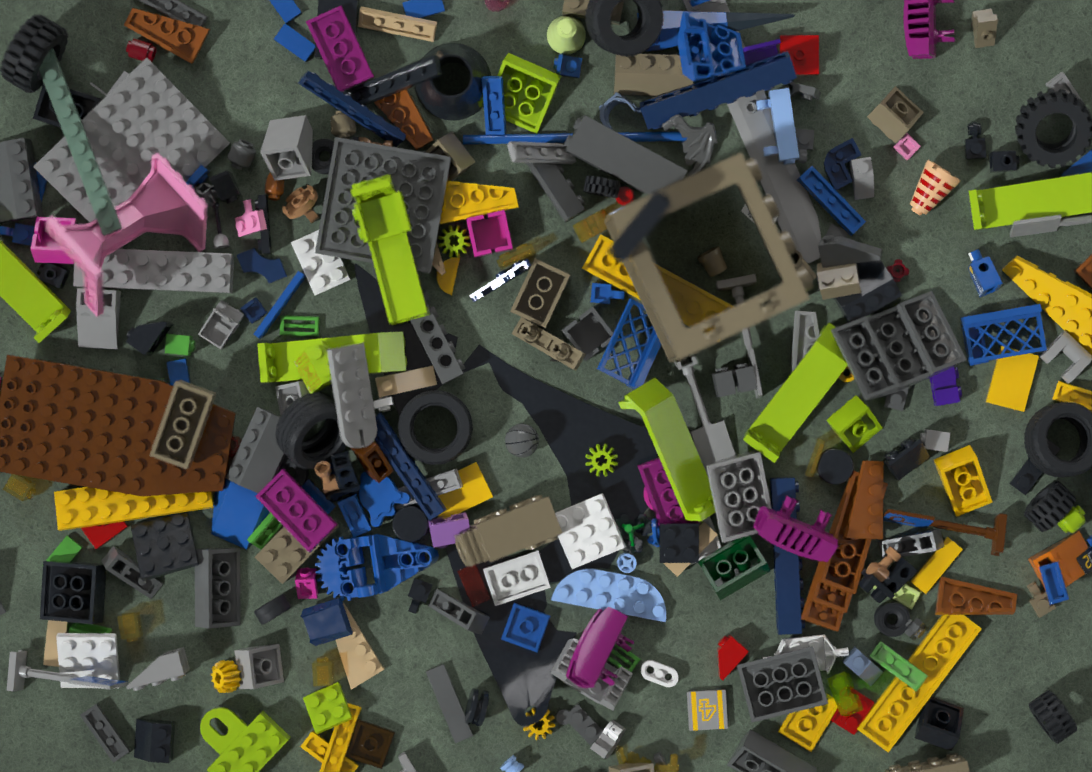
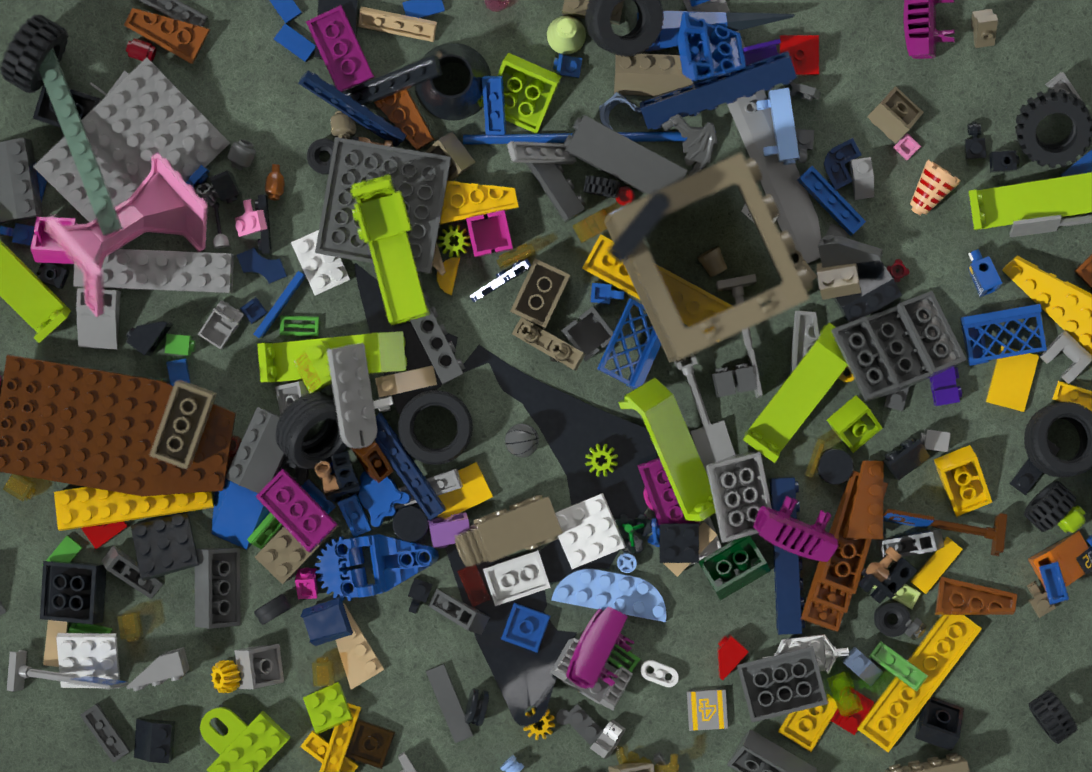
(288, 147): light grey slope -> none
(301, 203): medium nougat tile -> none

